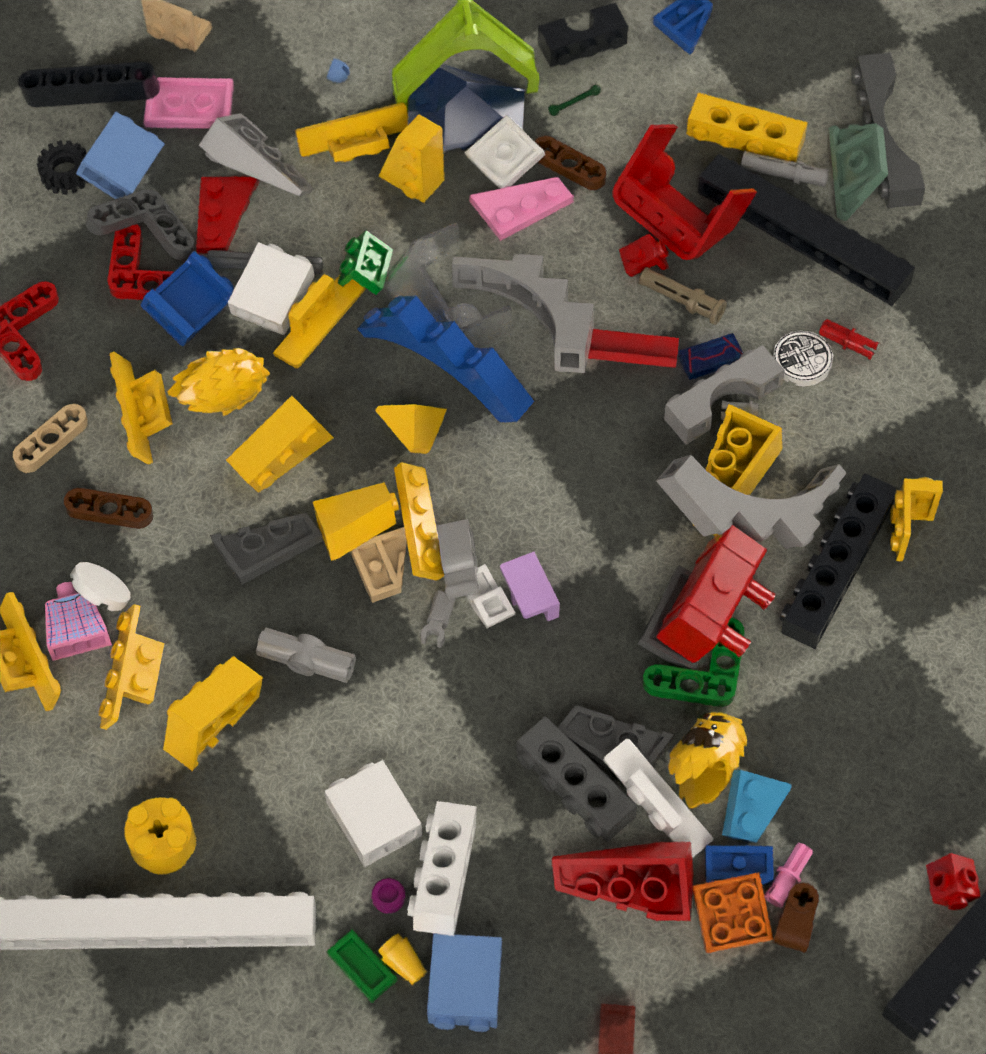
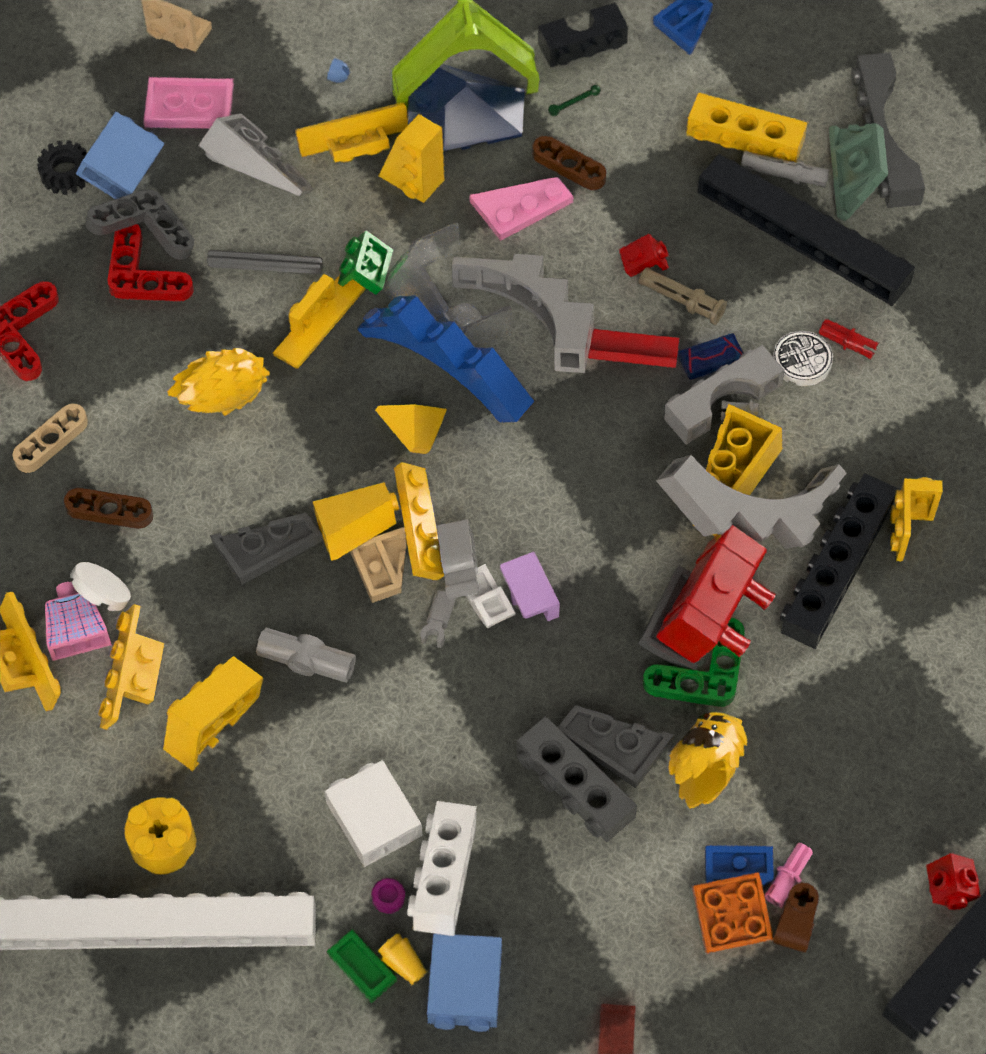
(89, 84): black beam -> none
(142, 406): yellow bracket -> none
(188, 298): blue panel -> none
(220, 210): red wing -> none
(271, 287): white brick -> none
(278, 445): yellow wedge -> none
(505, 153): white tile -> none
(641, 877): red wedge -> none
(656, 797): white bracket -> none
(662, 210): red windscreen -> none
(752, 805): dark azure wing -> none

